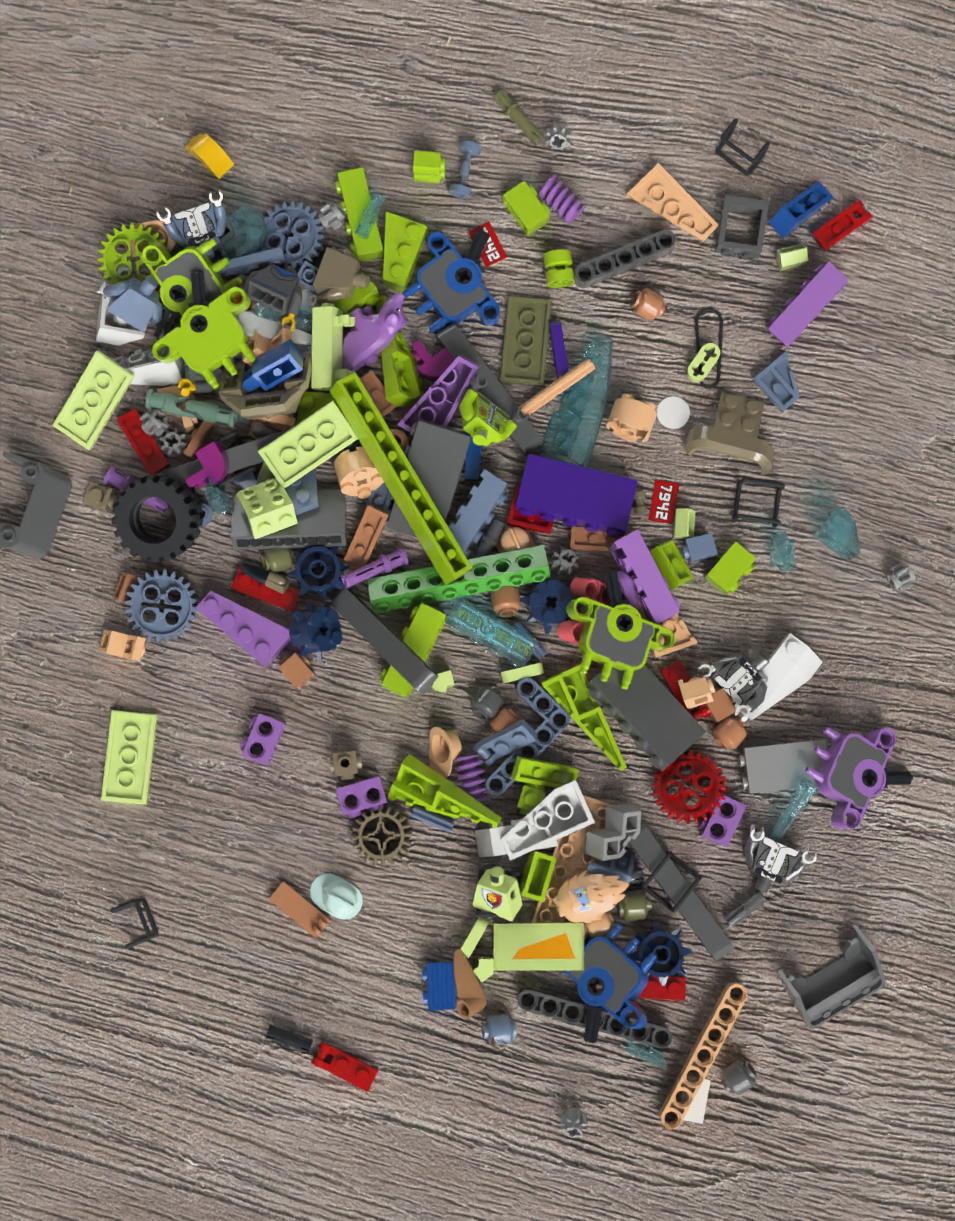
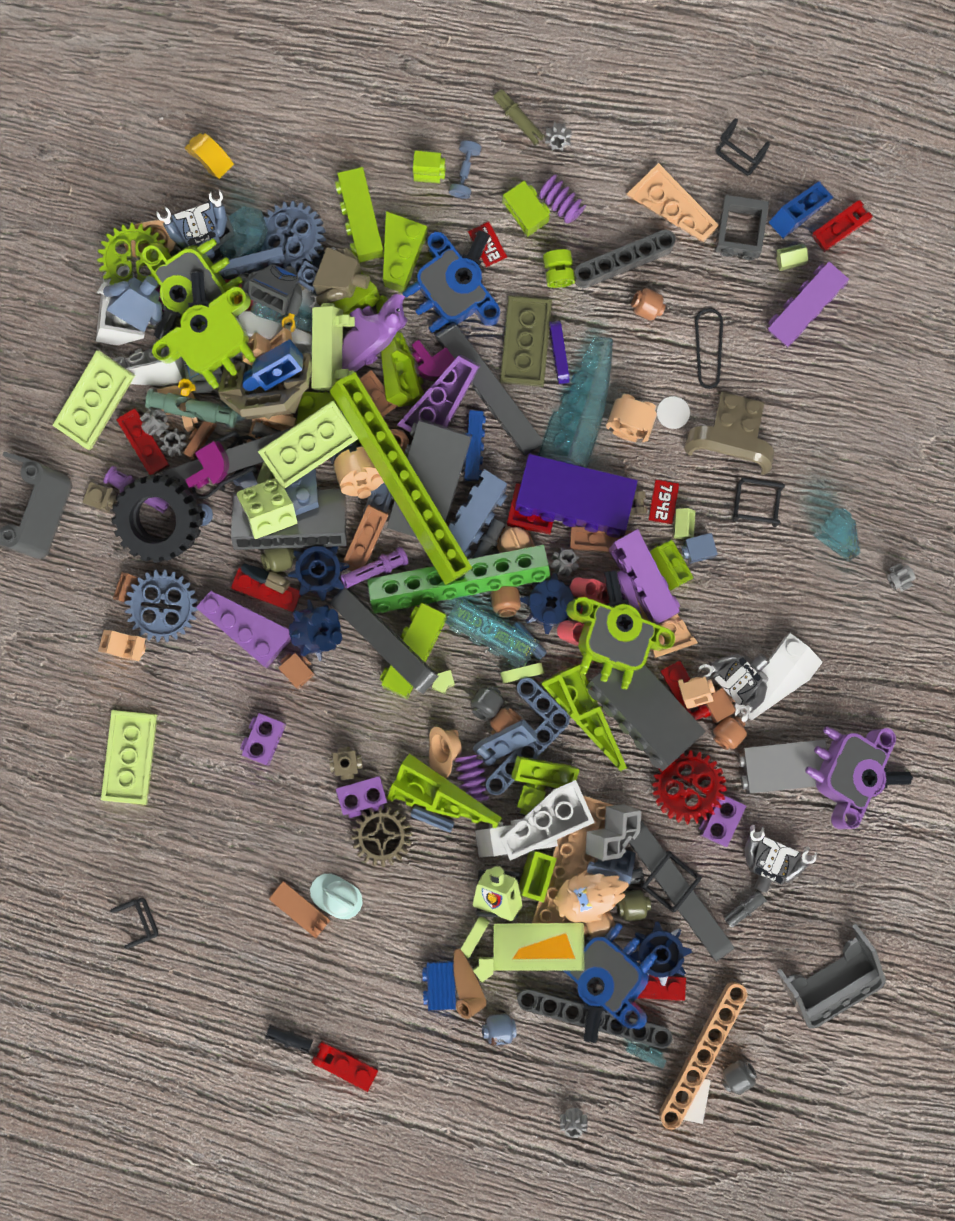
(216, 500): clear light blue pin -> none
(332, 215): light grey gear -> none
(370, 215): clear light blue pin -> none
(484, 419): lime torso -> none
(558, 387): light nougat axle -> none
(707, 366): yellowish green beam -> none
(730, 568): lime brick -> none
(778, 383): sand blue wing -> none
(783, 552): clear light blue hips -> none
(797, 802): clear light blue pin -> none

